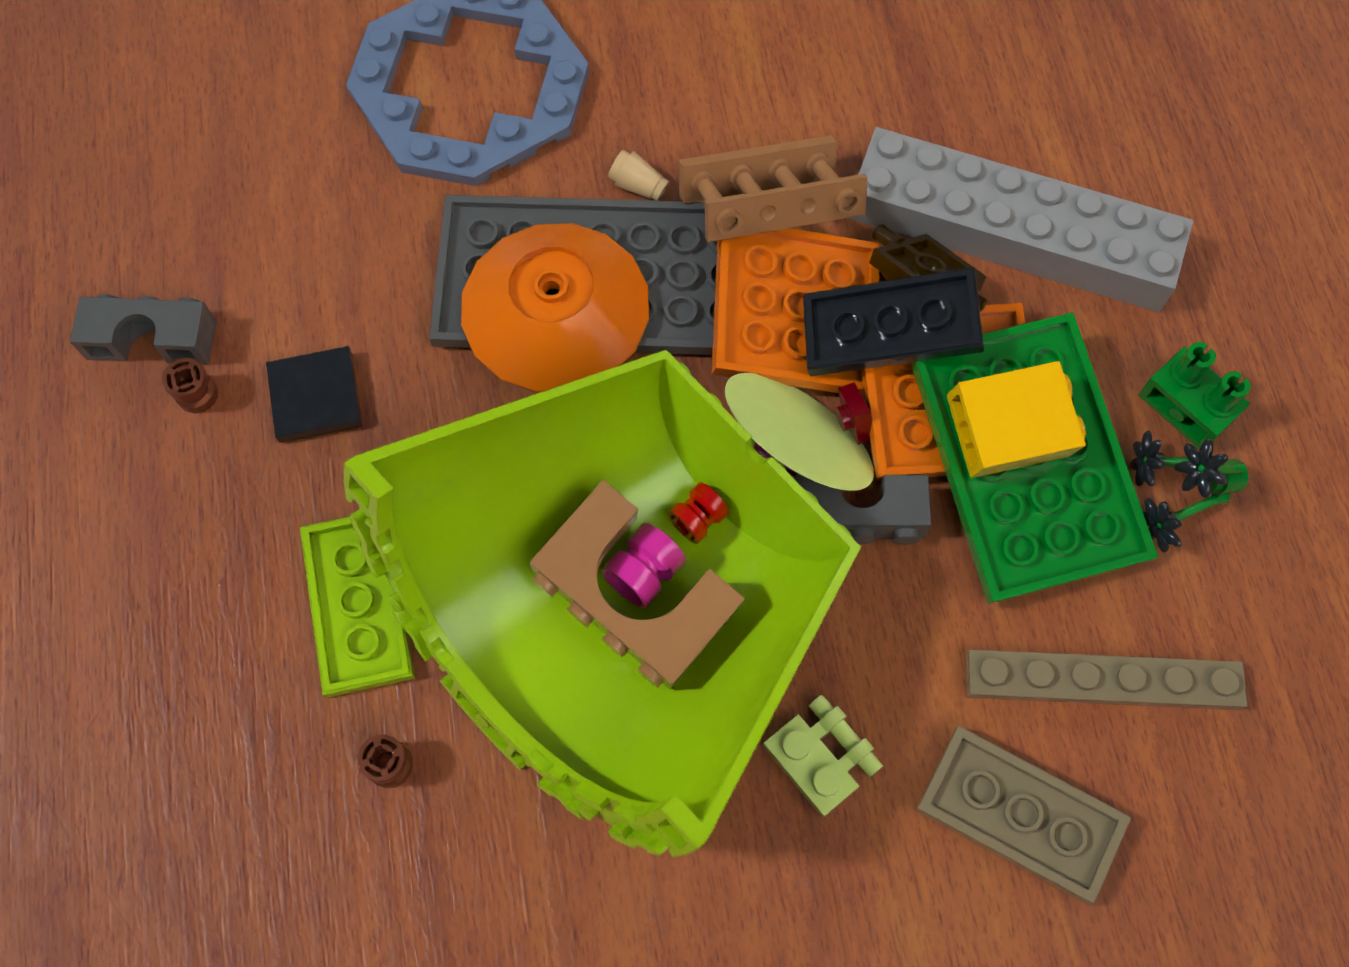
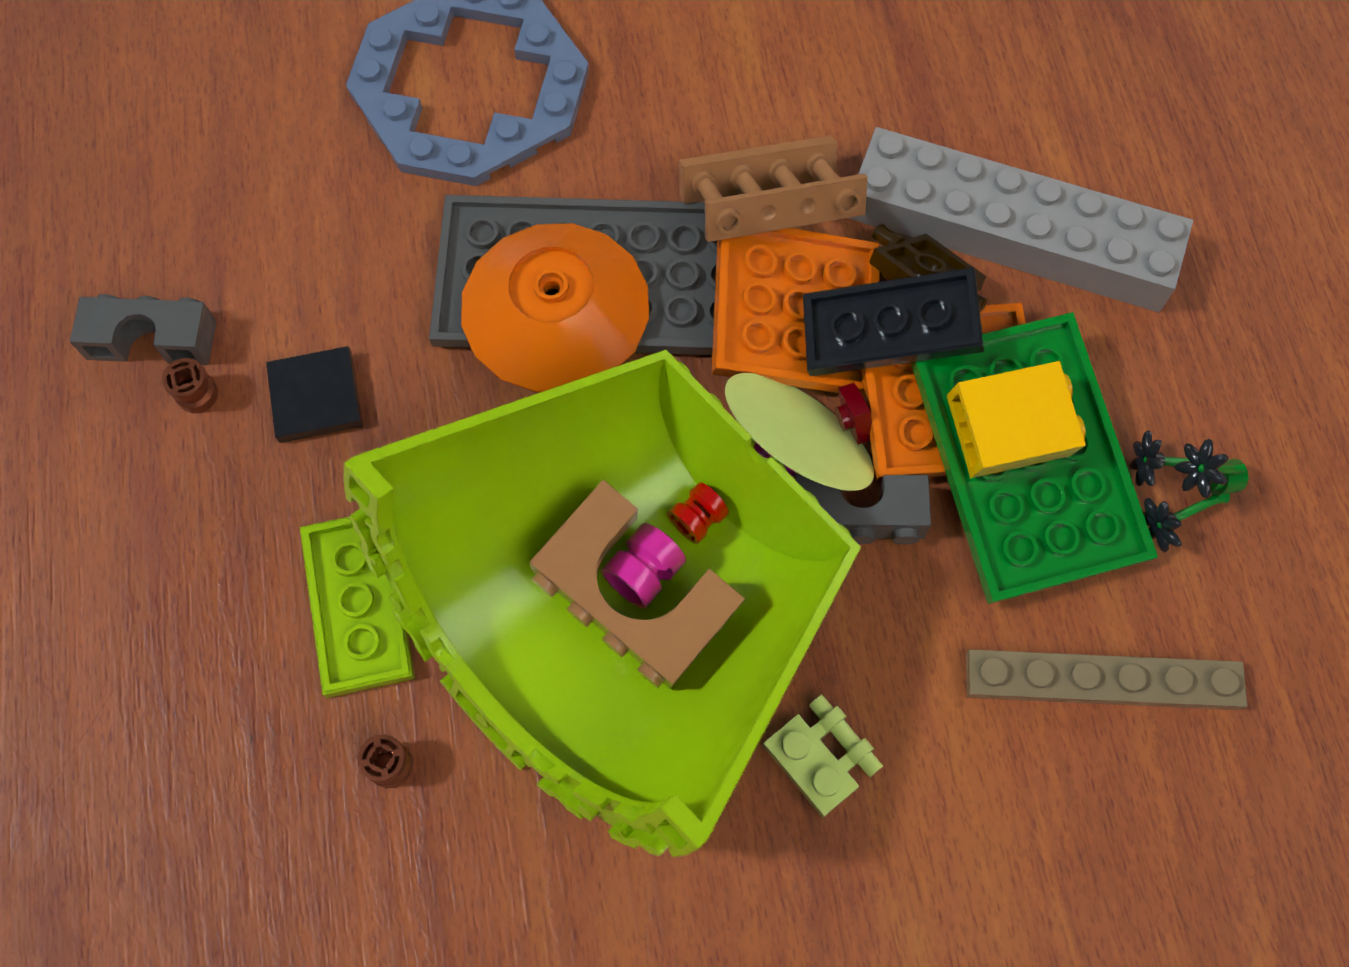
(637, 176): tan cone -> none
(1024, 815): dark tan plate -> none
(1194, 396): green brick -> none

